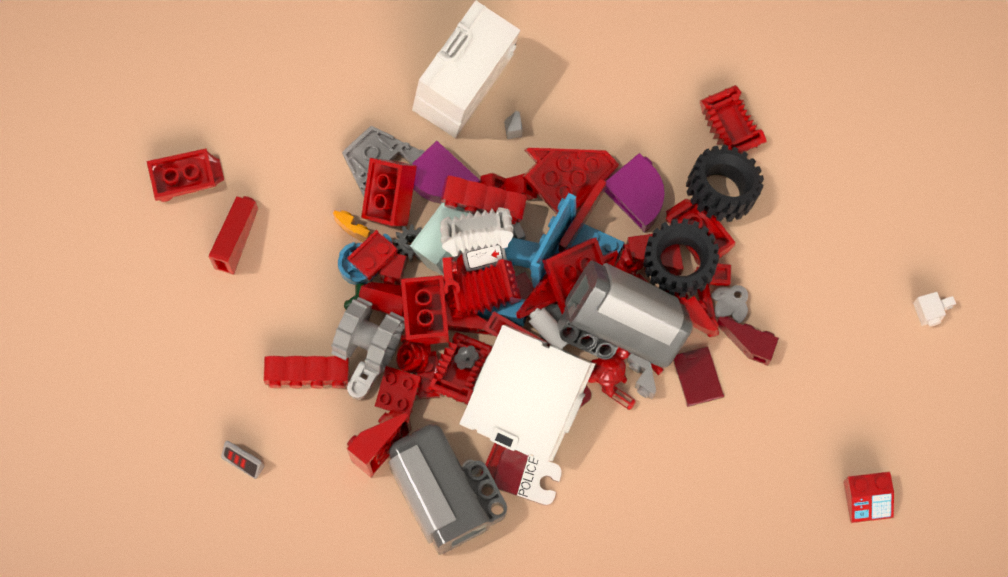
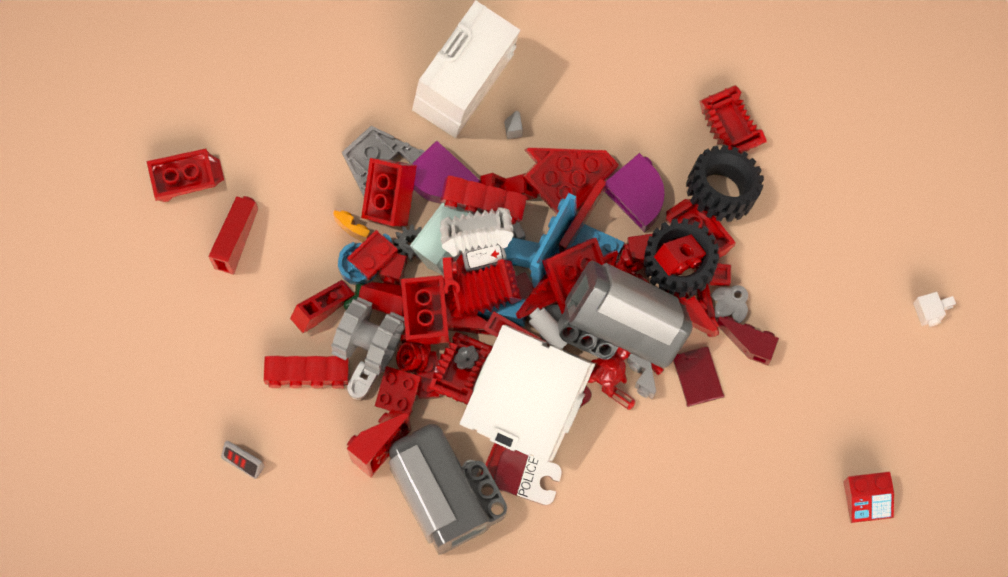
(320, 306): none -> red slope
(680, 255): none -> red brick

